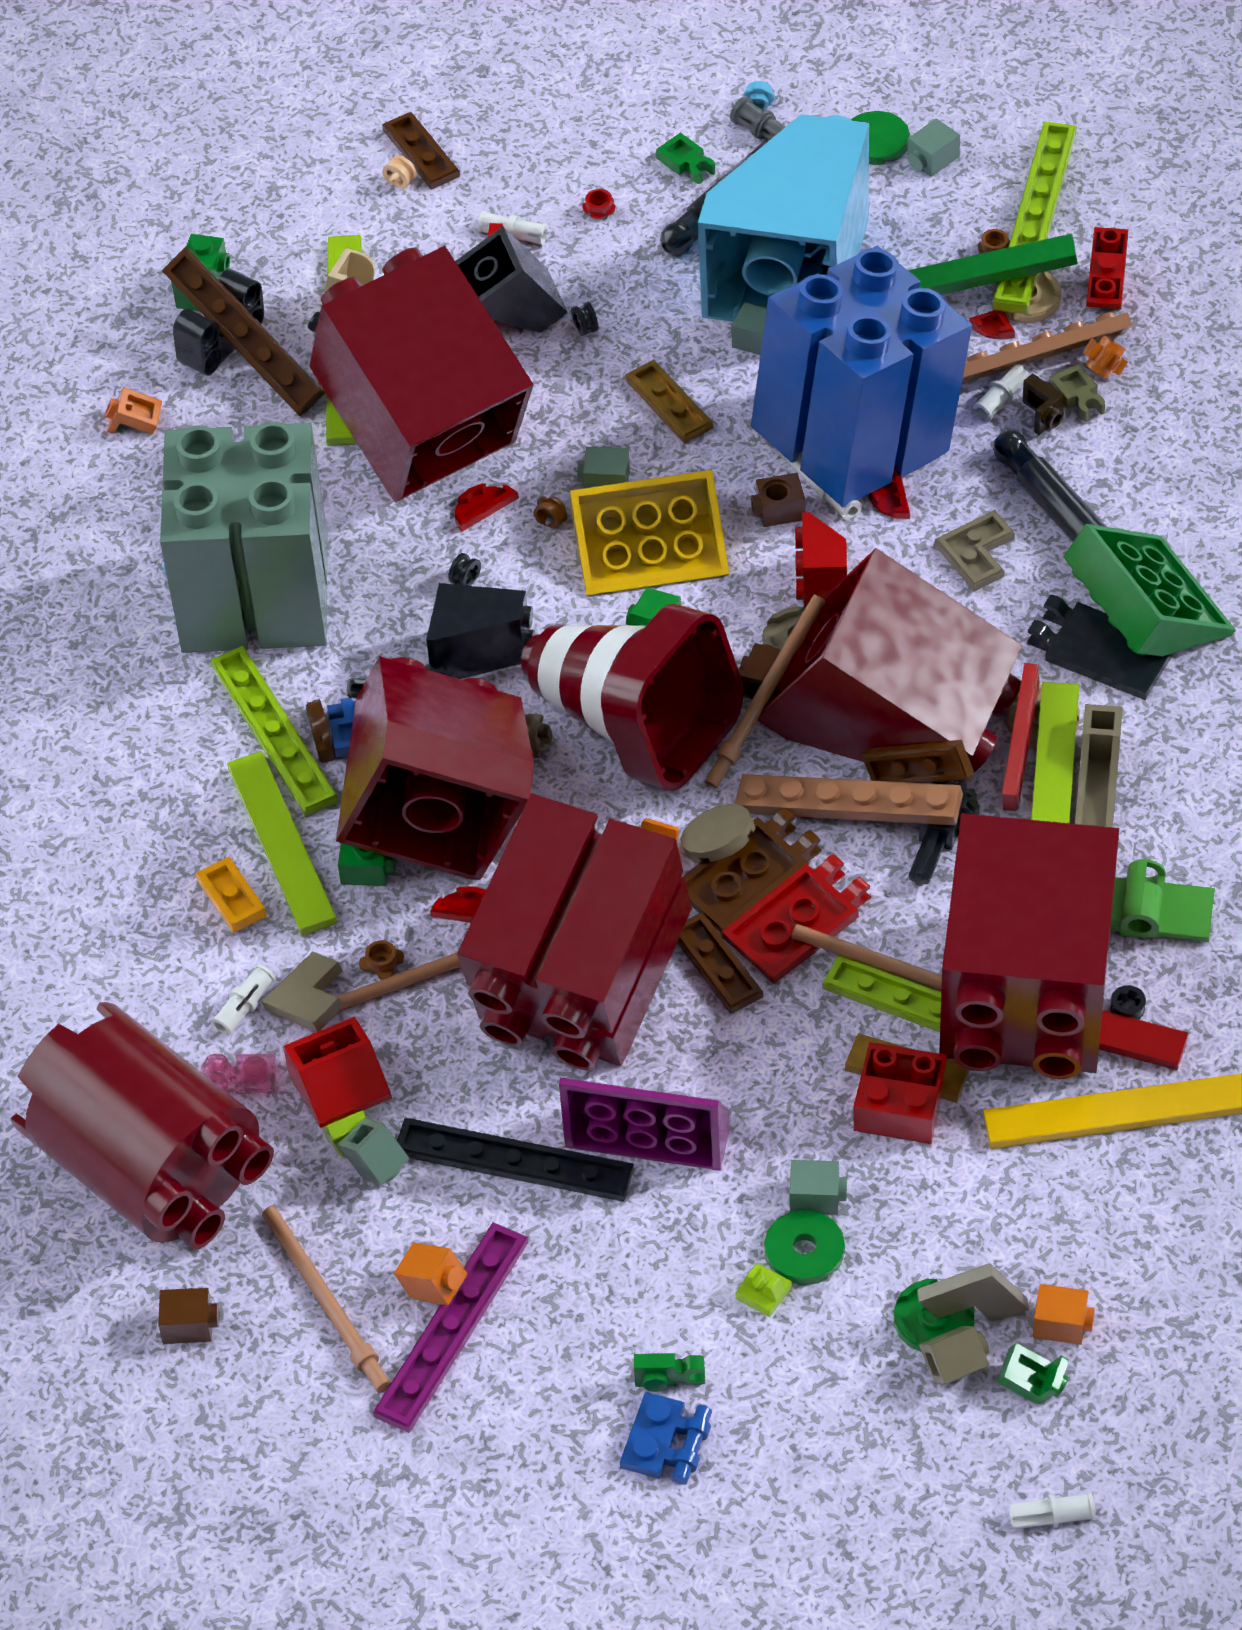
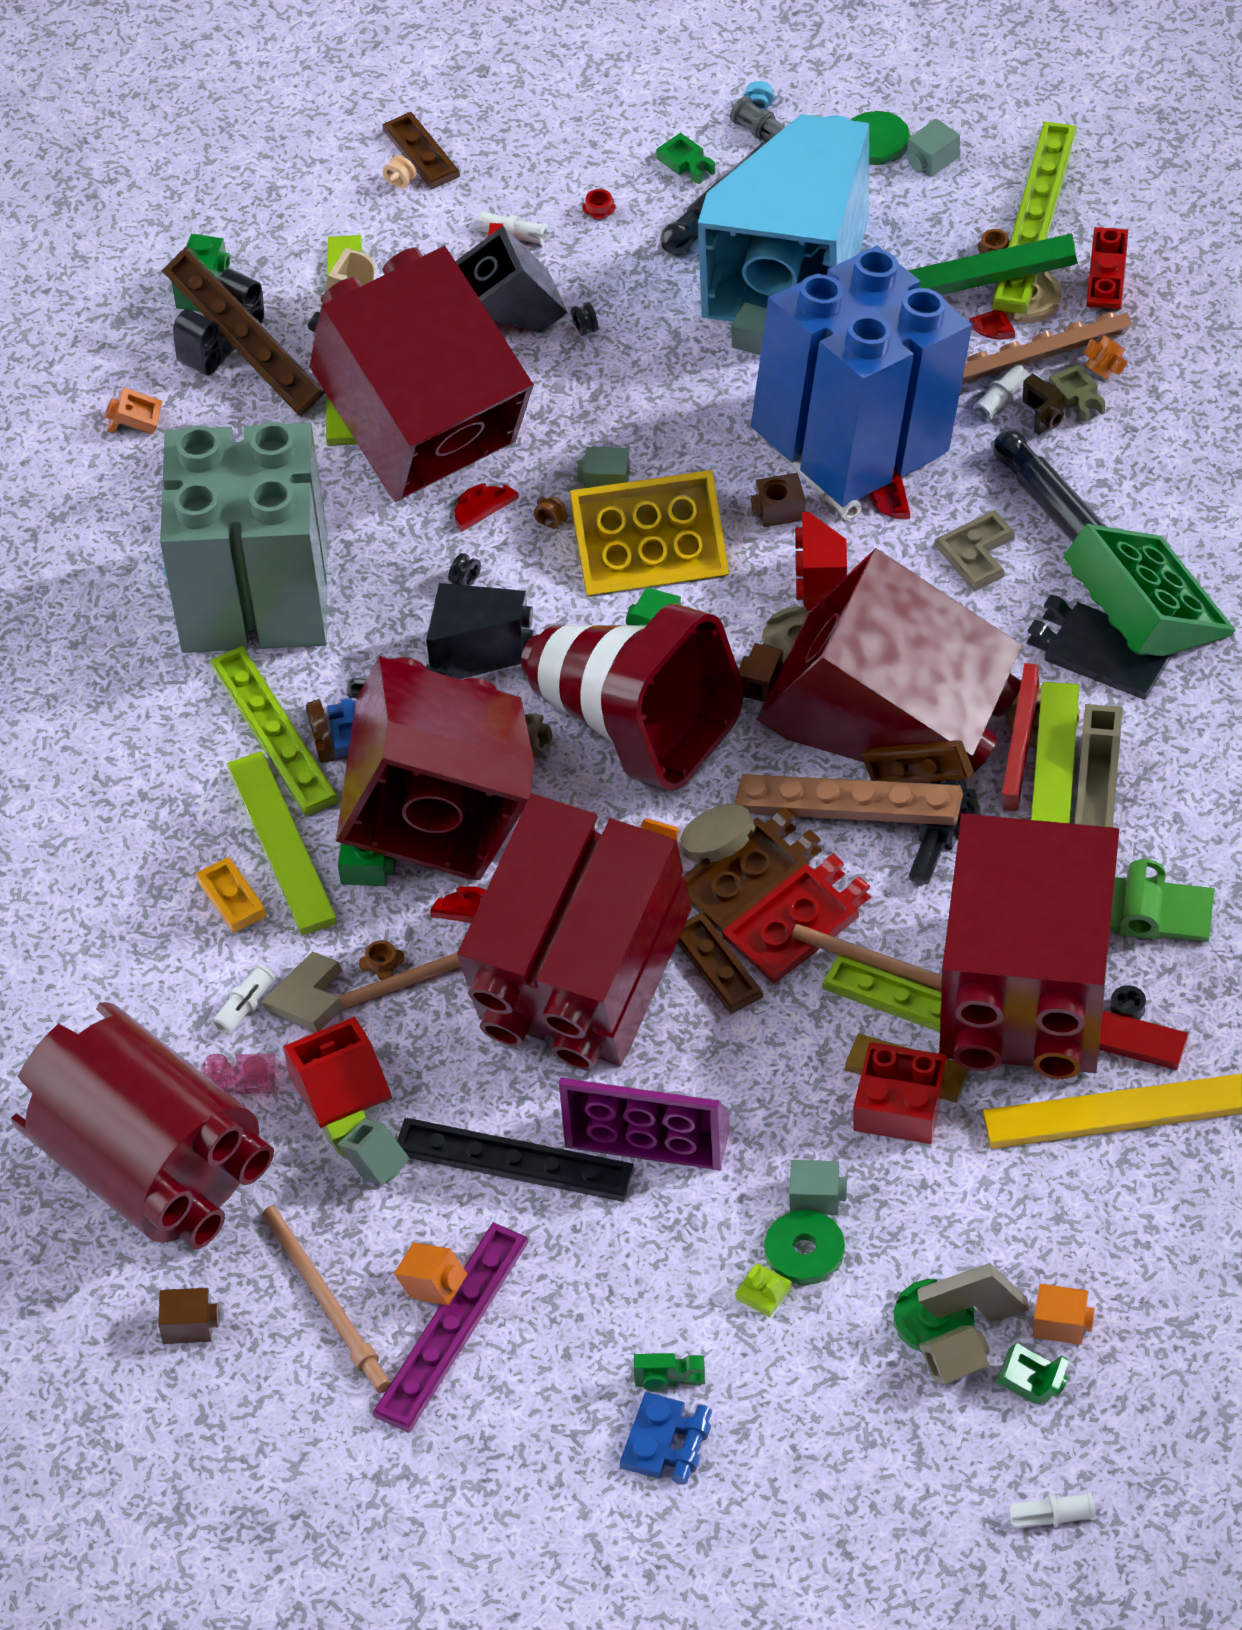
(669, 401): pearl gold tile -> none
(730, 750): nougat bar -> none

